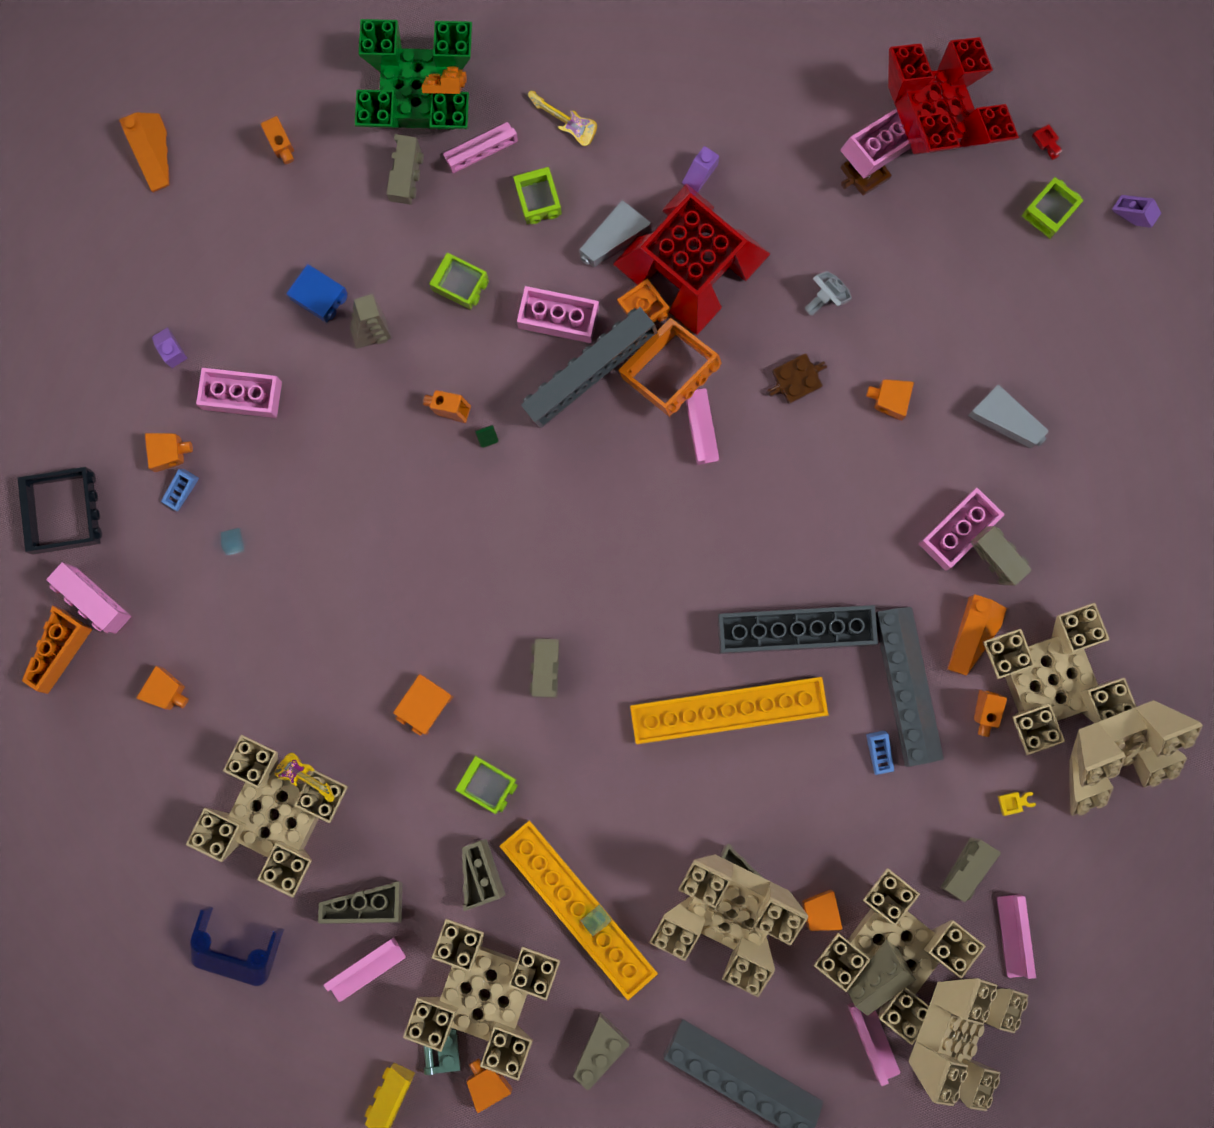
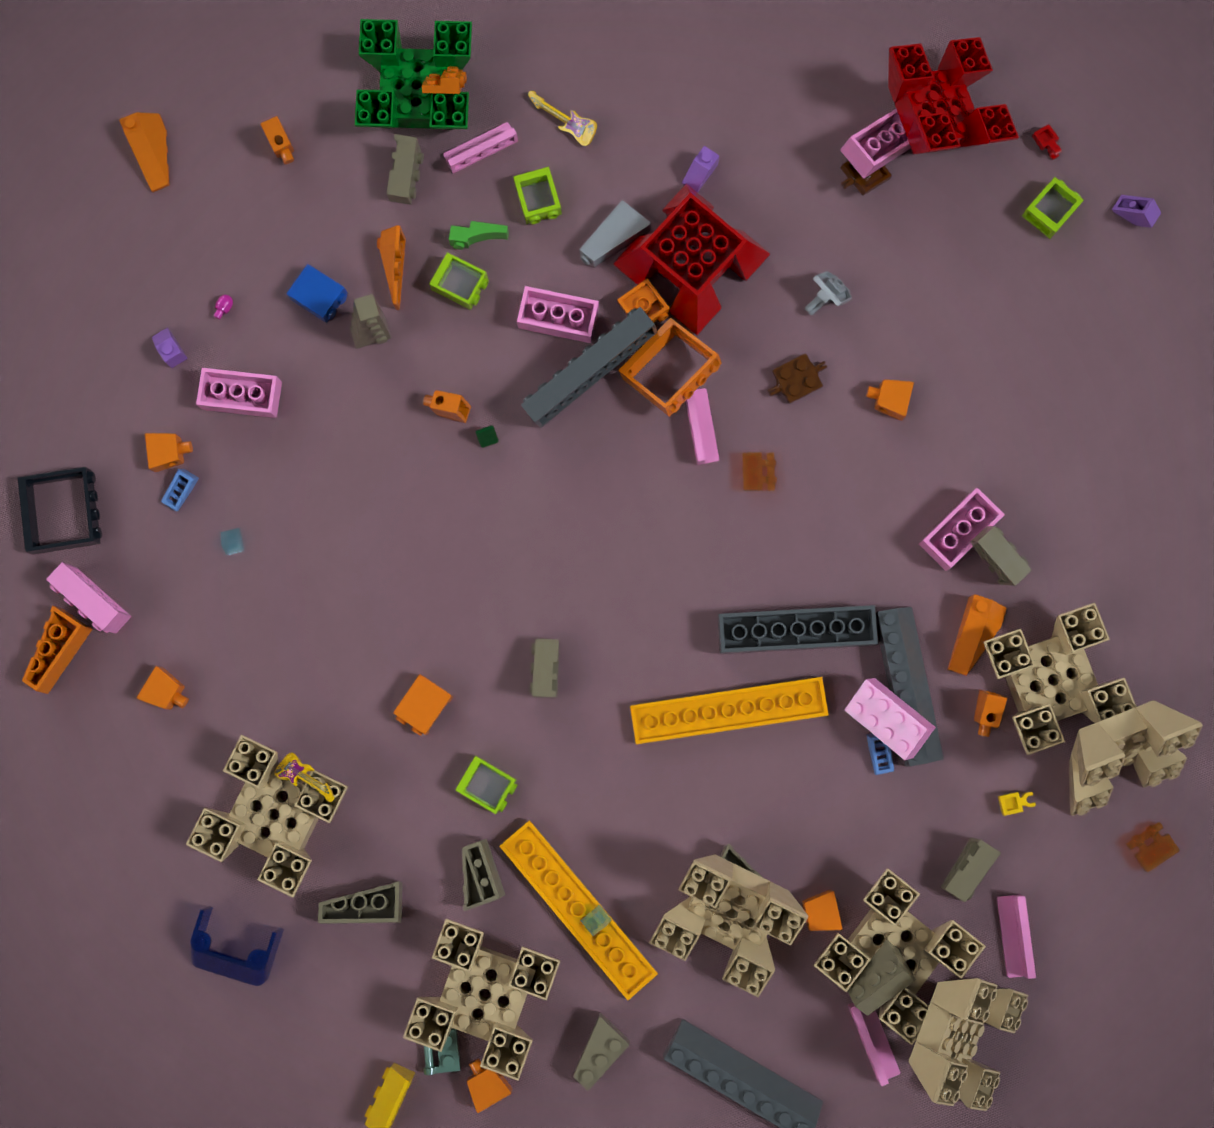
(223, 306): none -> dark pink cylinder
(365, 970): bright pink panel -> none
(392, 252): none -> orange wedge
(463, 237): none -> bright green slope
(752, 471): none -> clear orange plate
(889, 718): none -> bright pink brick
(1009, 418): light grey slope -> none
(1157, 851): none -> clear orange plate

